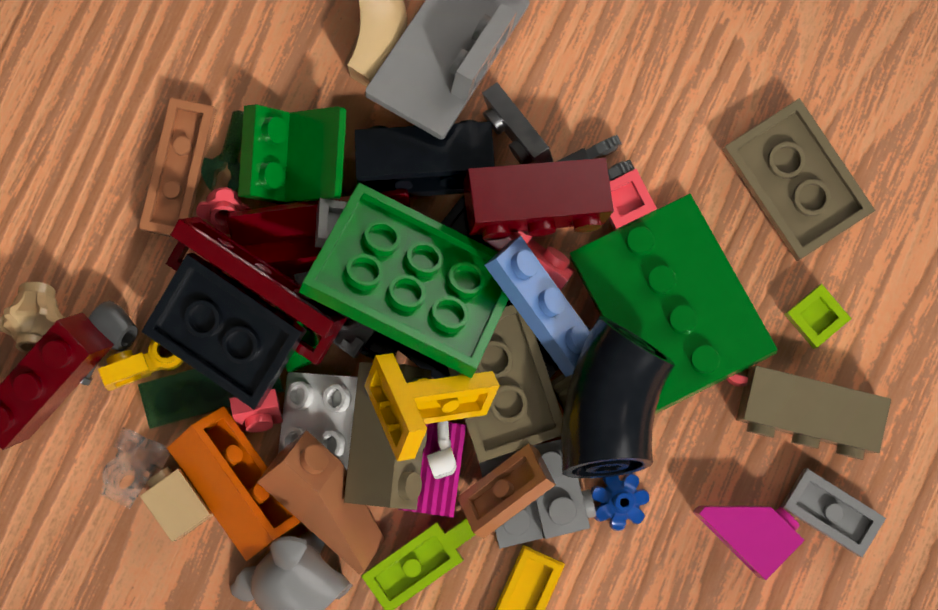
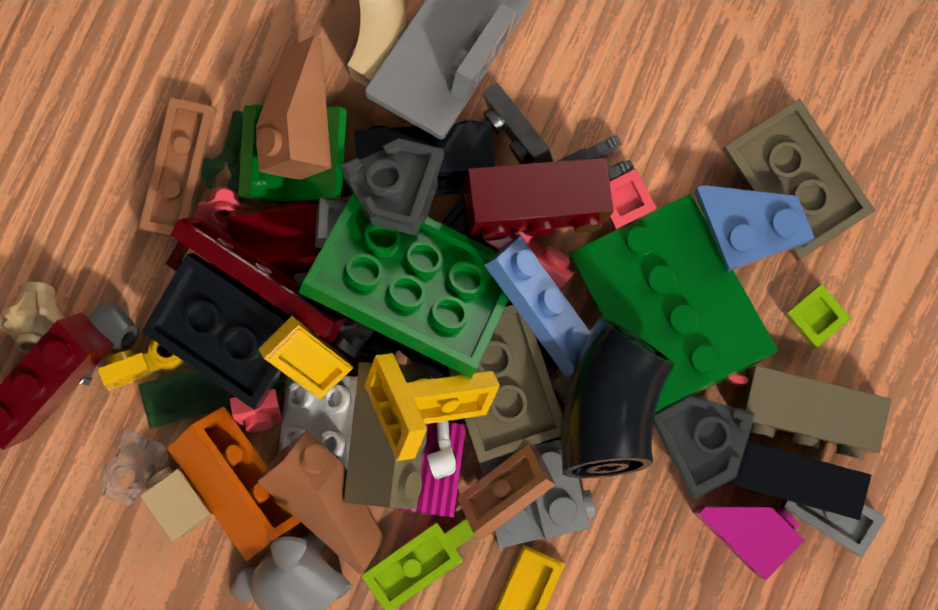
(294, 119): none -> nougat slope
(305, 357): none -> yellow tile
(396, 184): none -> dark grey plate
(610, 501): blue plant -> none
(704, 441): none -> dark grey plate
(752, 223): none -> medium blue wing
(803, 480): none -> black tile

